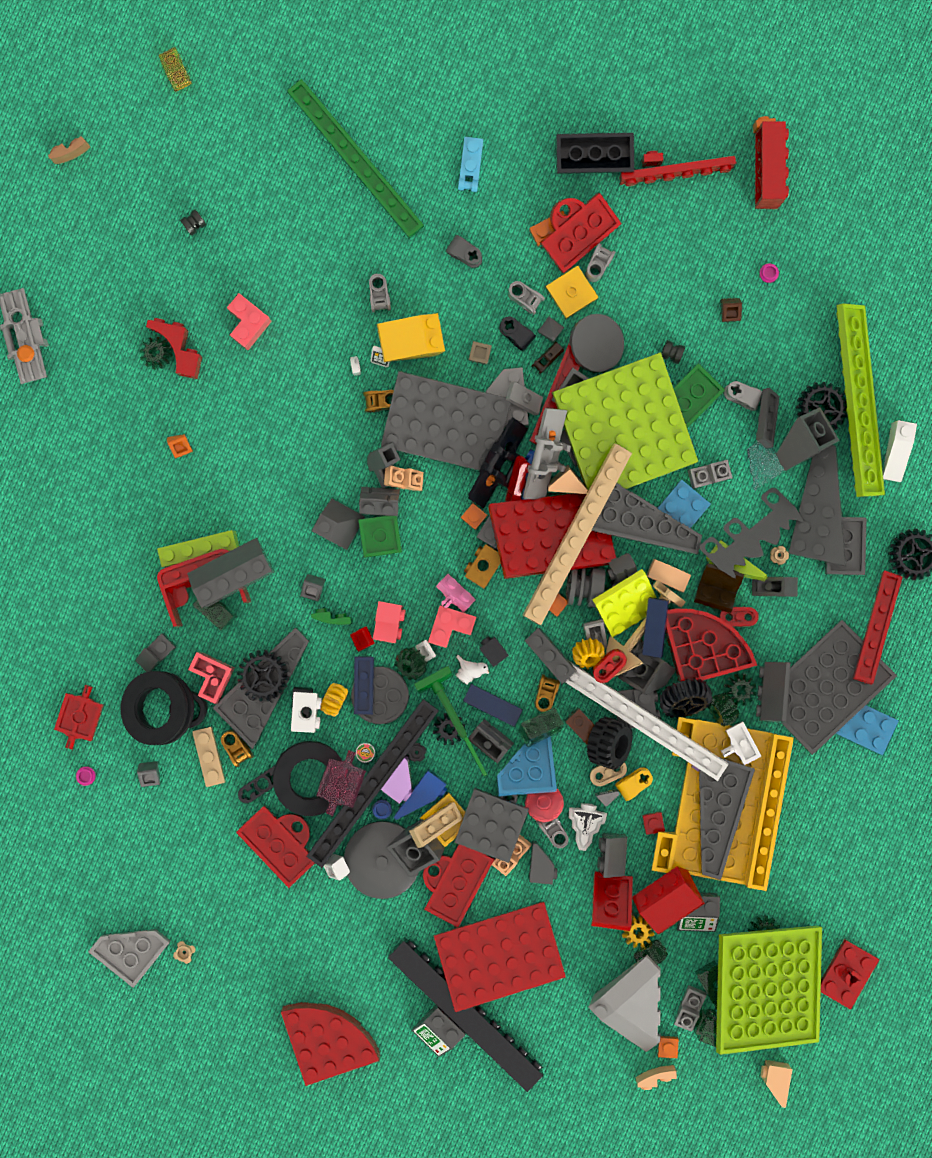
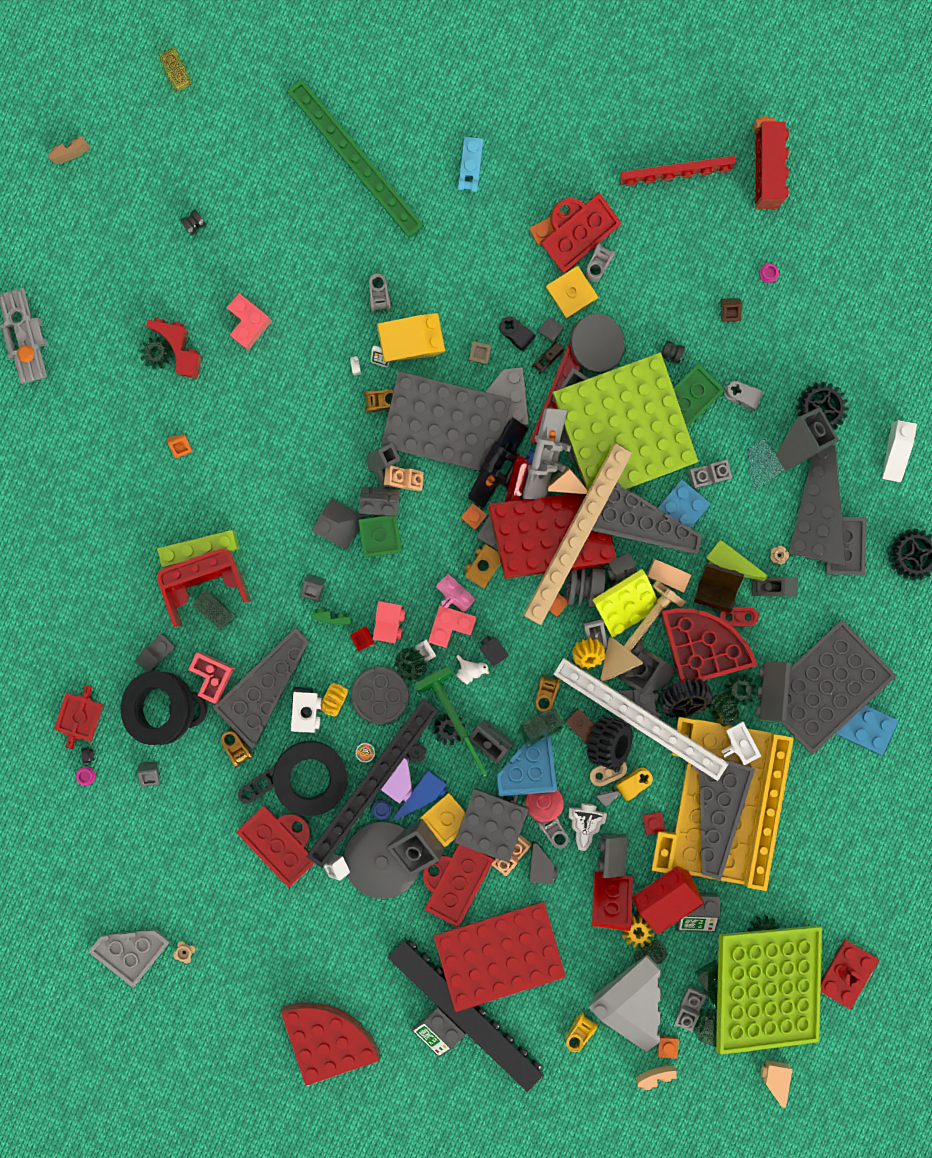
(87, 755): none -> black plate
(209, 756): tan plate -> none
(230, 573): dark grey slope -> none
(270, 681): black gear -> none
(341, 783): clear pink plate -> none
(363, 685): dark blue tile -> none
(435, 825): tan plate -> none
(462, 249): dark grey piece -> none
(492, 705): dark blue tile -> none
(524, 398): light grey plate -> none
(526, 297): light grey piece -> none
(550, 655): dark grey plate -> none
(580, 1031): none -> yellow piece
(594, 153): black slope -> none
(611, 666): red plate -> none
(652, 158): red plate -> none
(655, 627): dark blue tile -> none
(748, 540): dark grey piece -> none
(767, 418): dark grey plate -> none
(860, 400): lime plate -> none
(877, 627): red plate -> none

